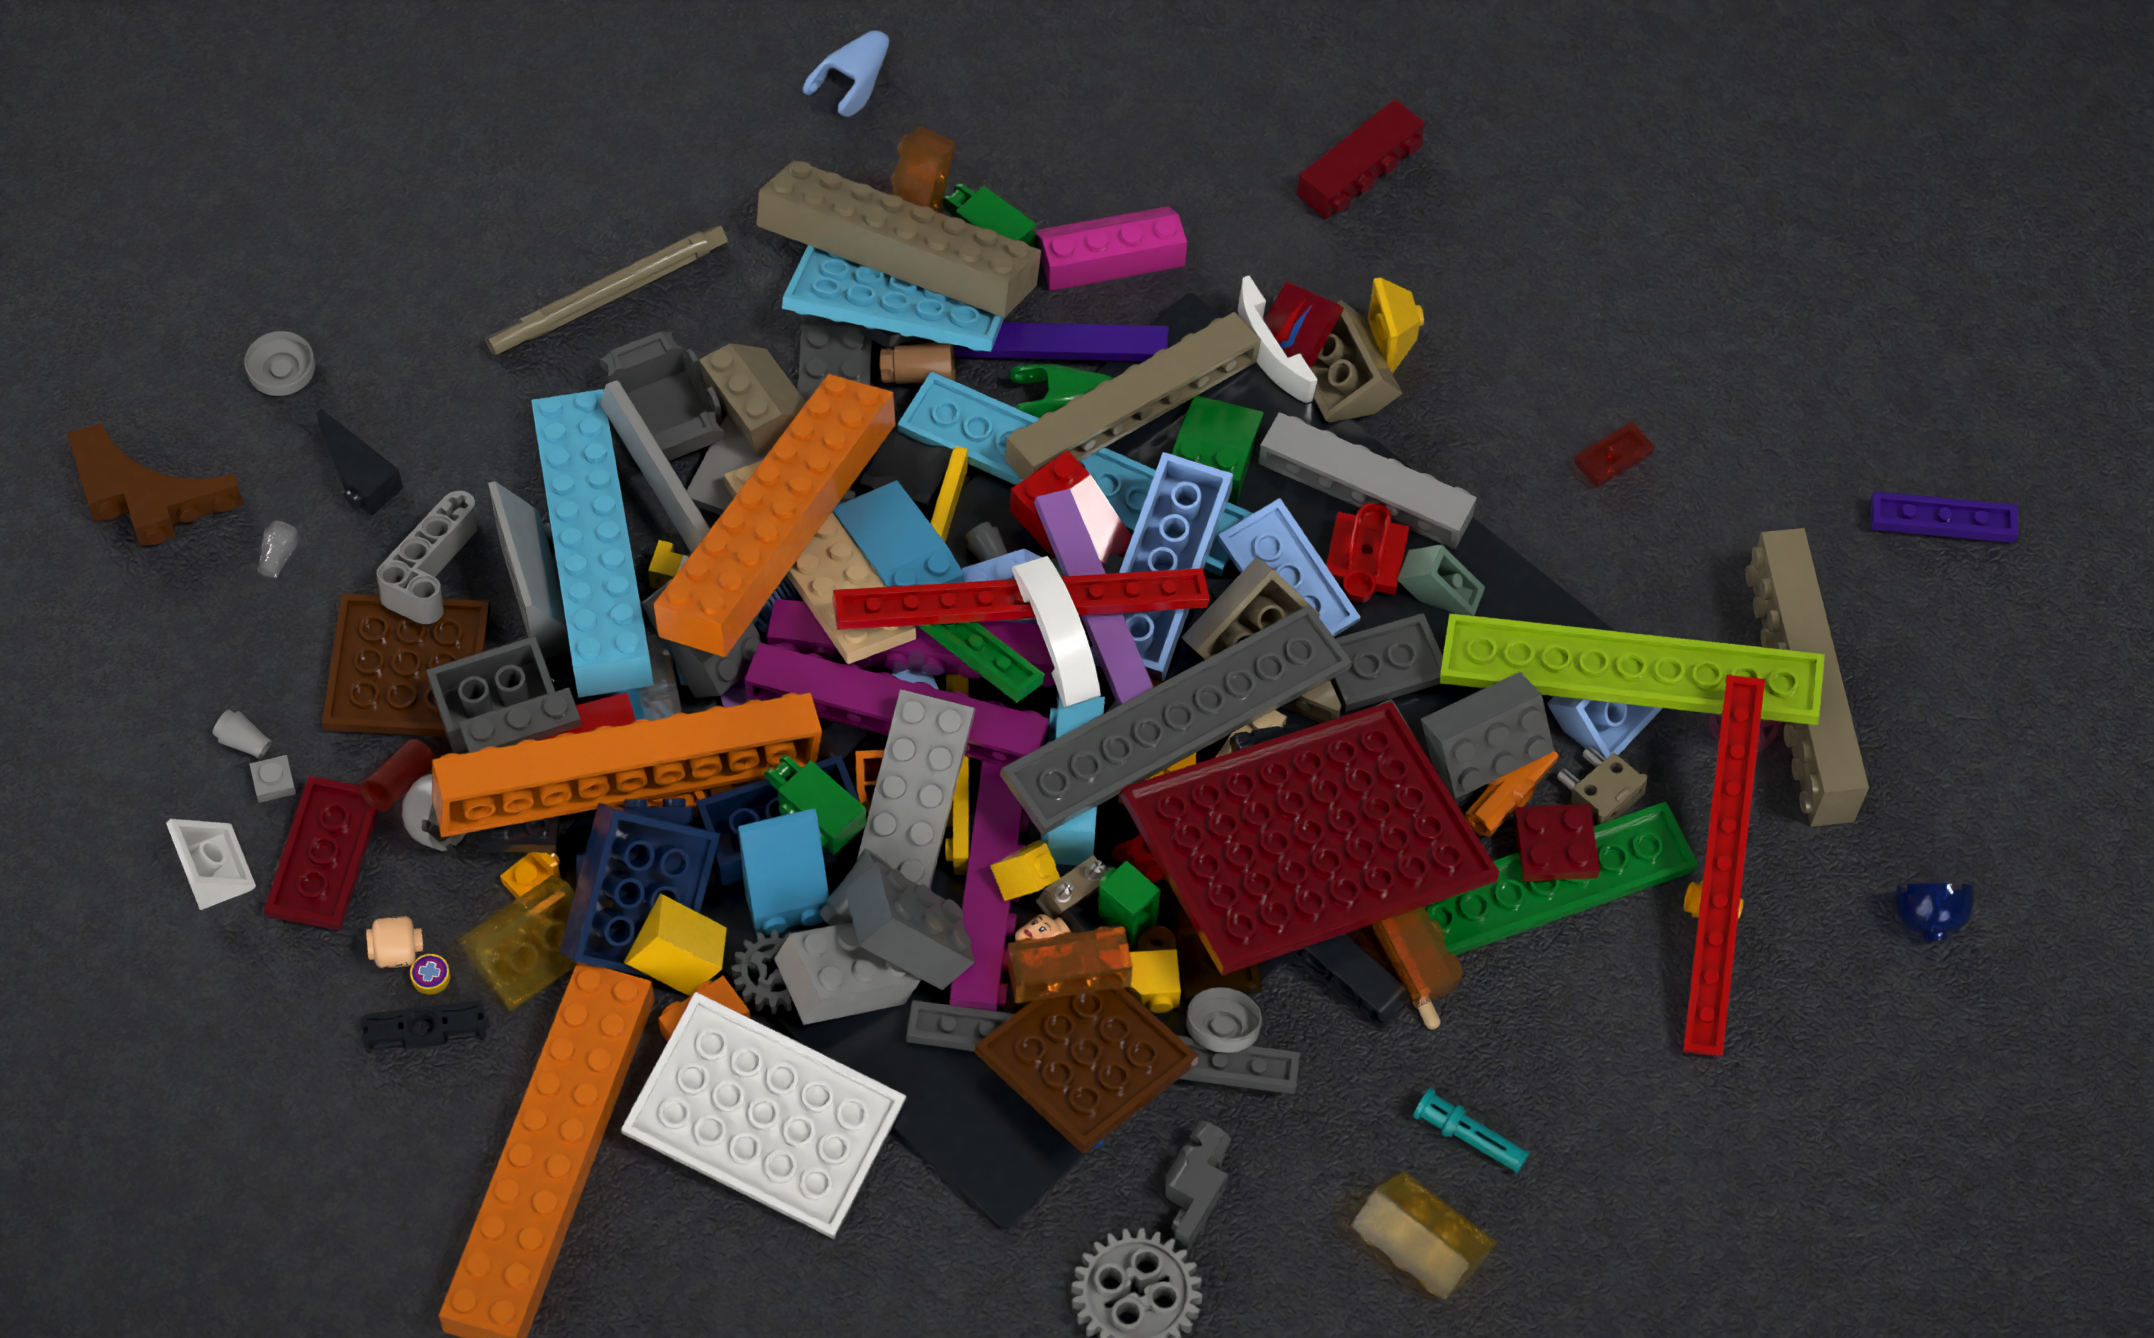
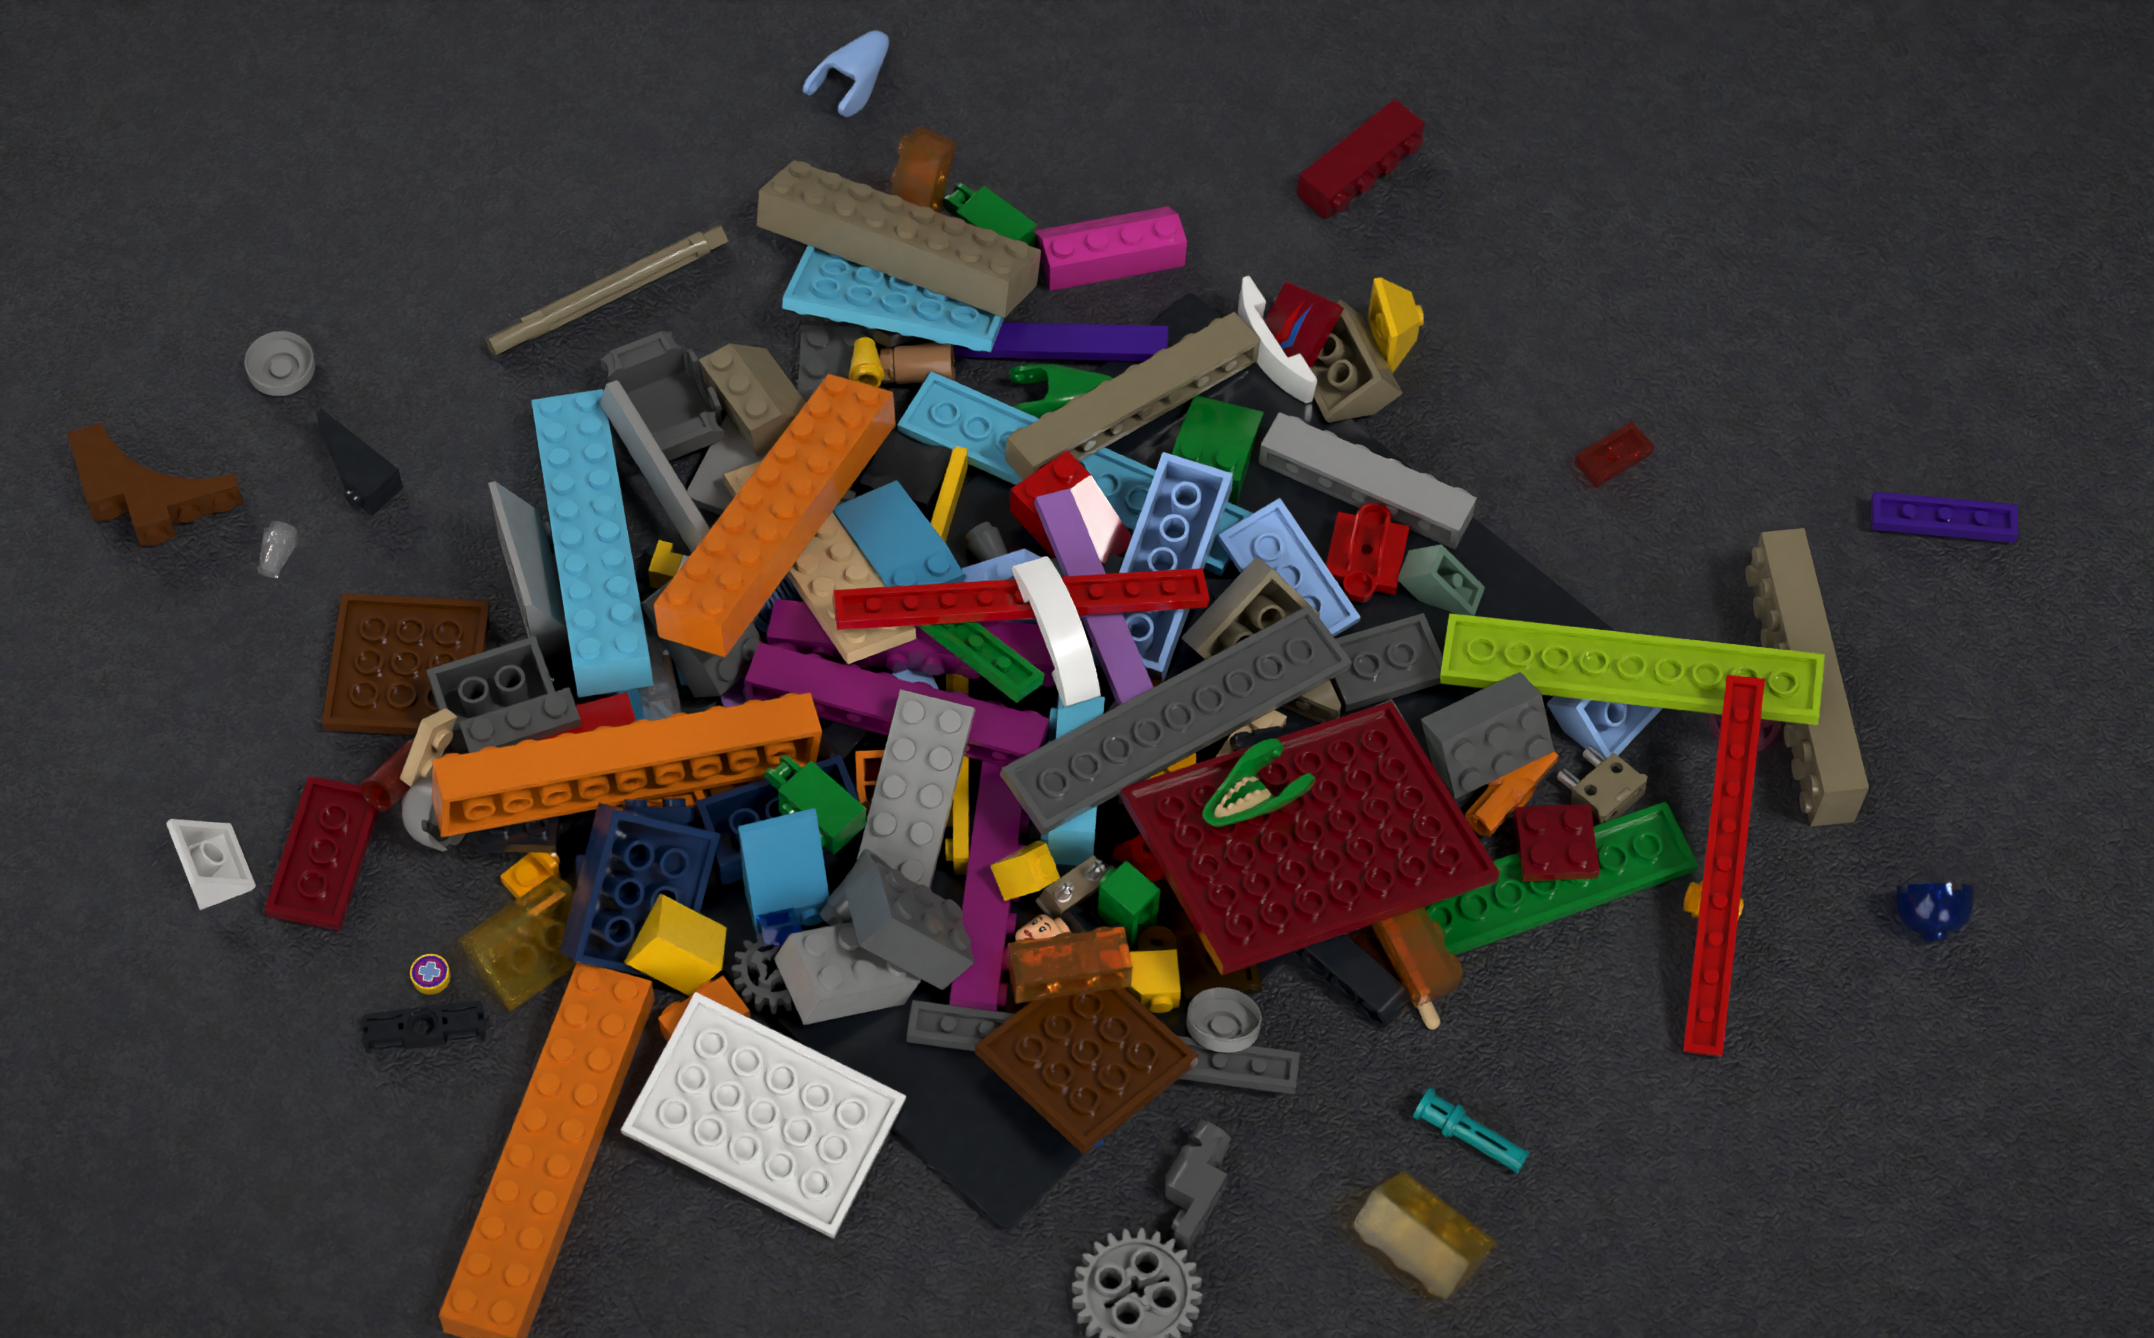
(239, 733): light grey cone -> none
(272, 778): light grey plate -> none
(393, 942): light nougat head -> none
(409, 573): light grey beam -> none
(429, 744): none -> tan plate
(777, 926): none -> clear blue plate
(865, 363): none -> yellow cone
(1244, 796): none -> green animal

